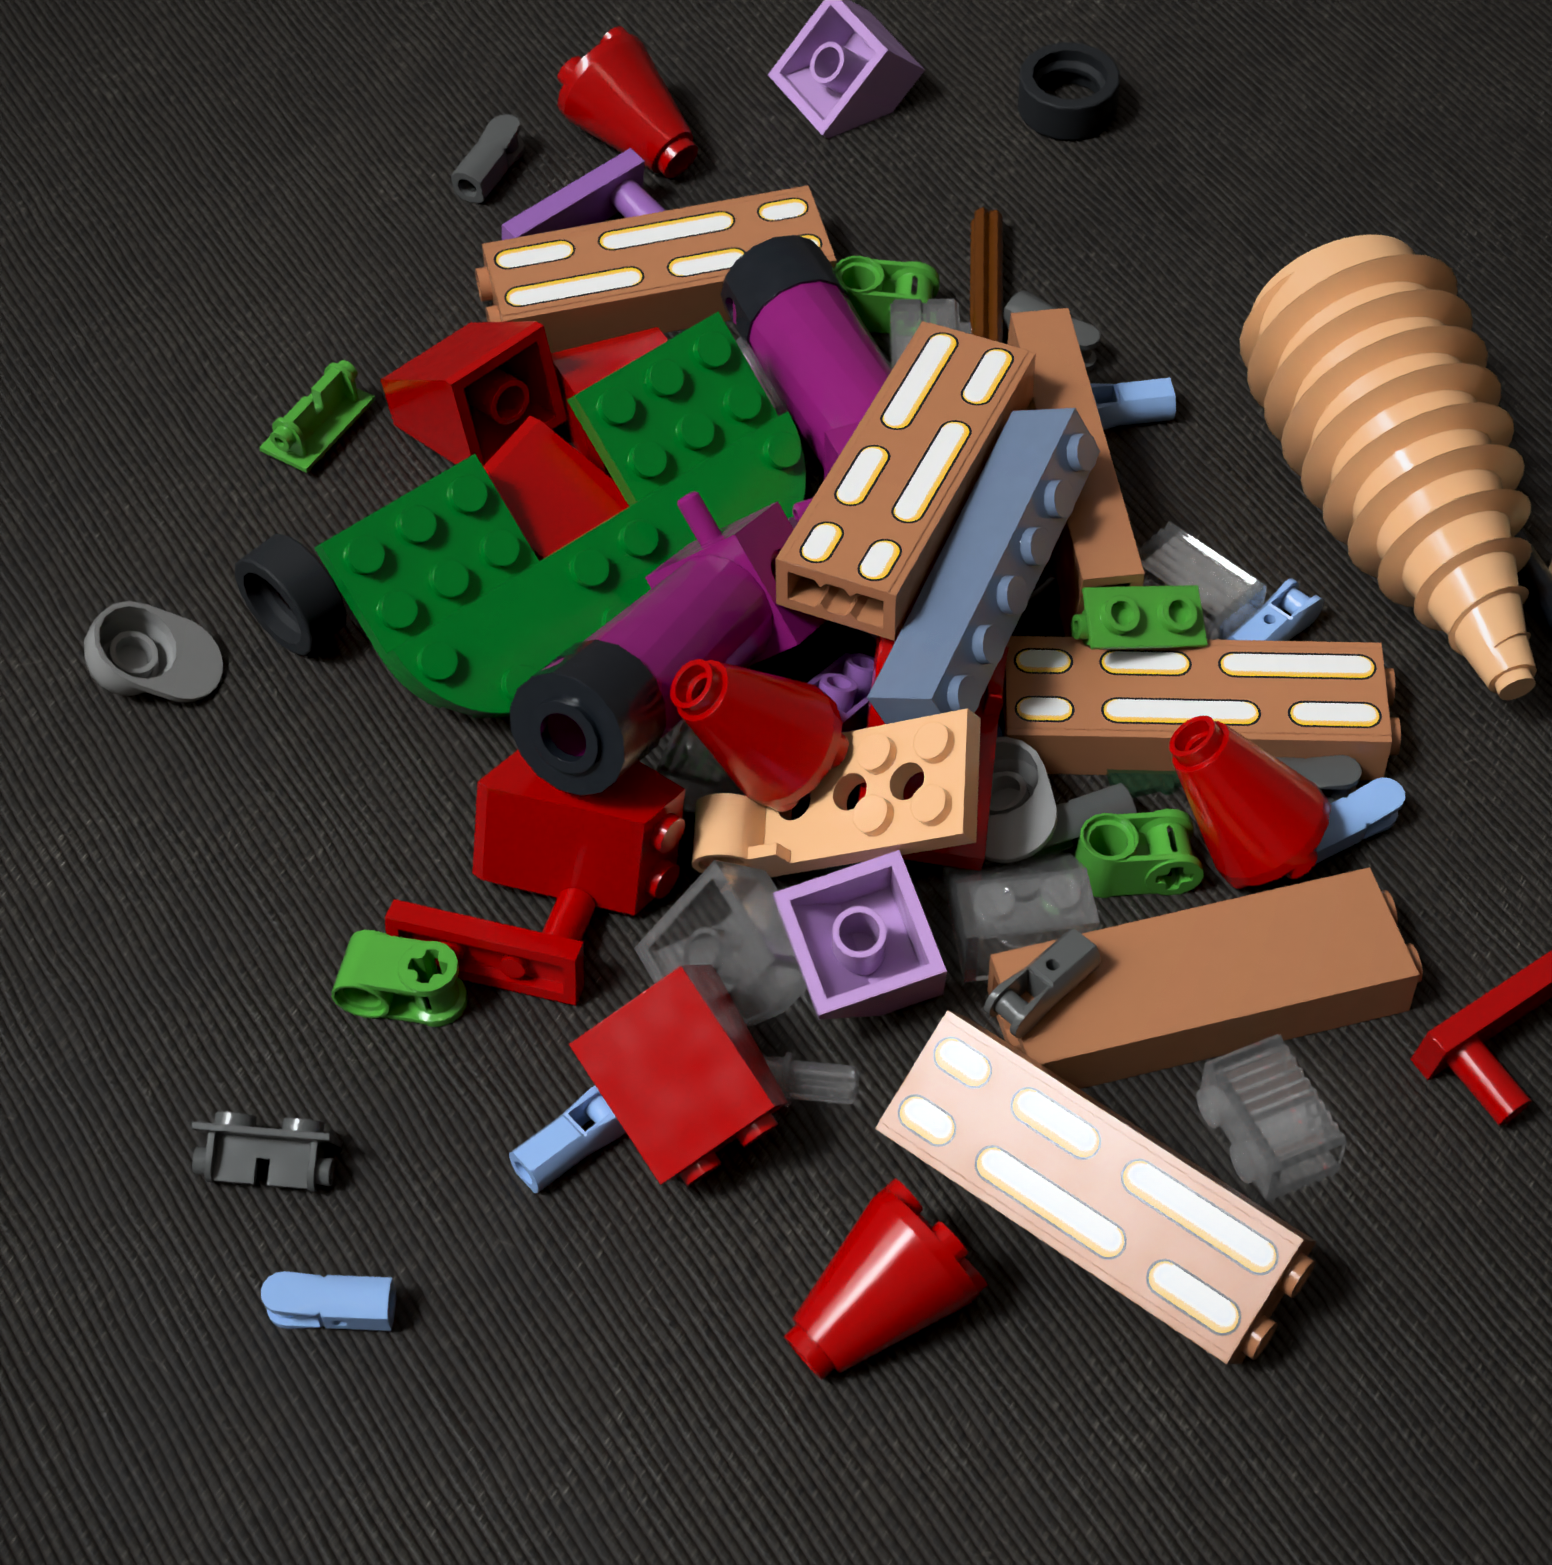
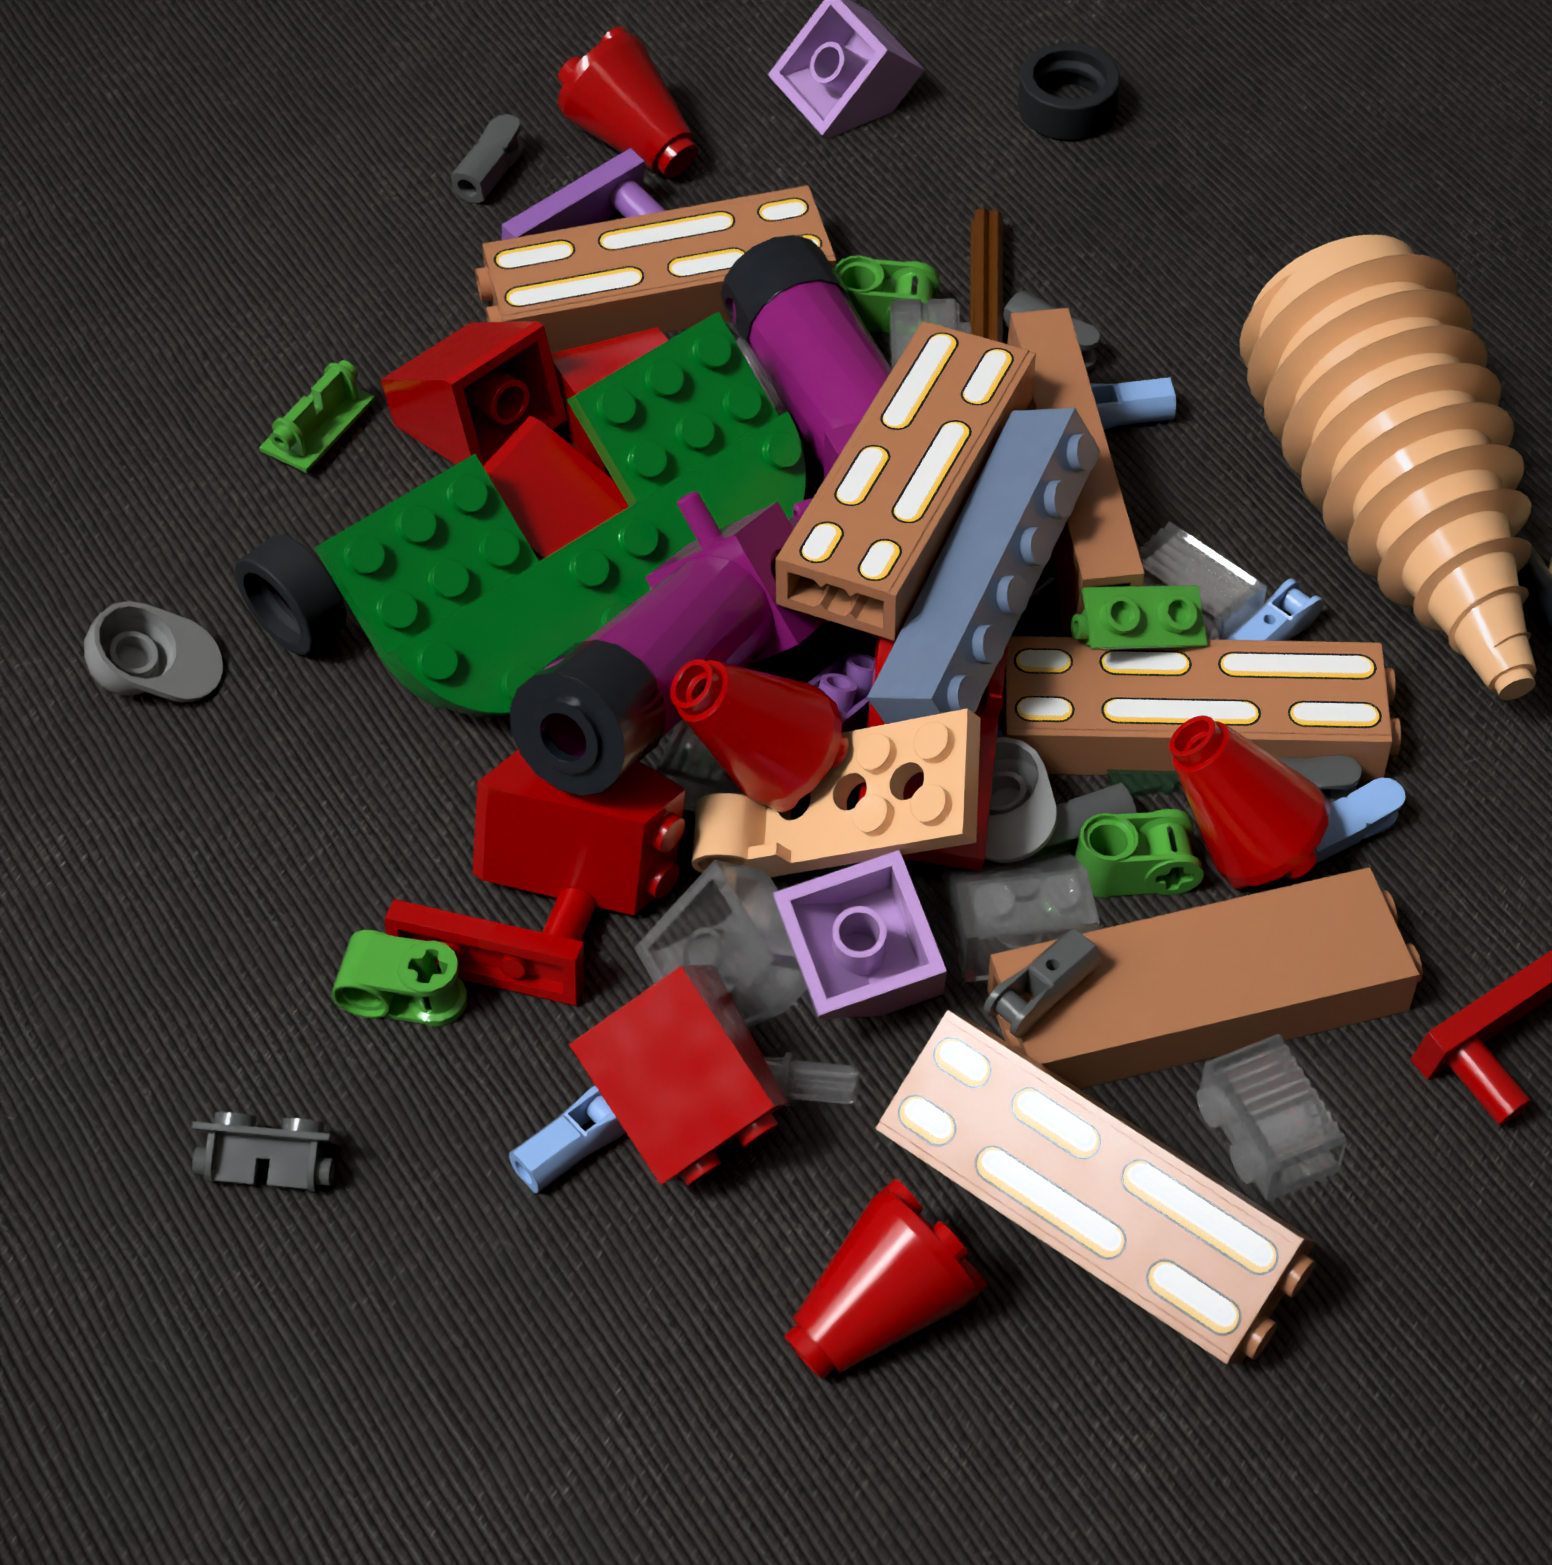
(329, 1301): light blue bar -> none

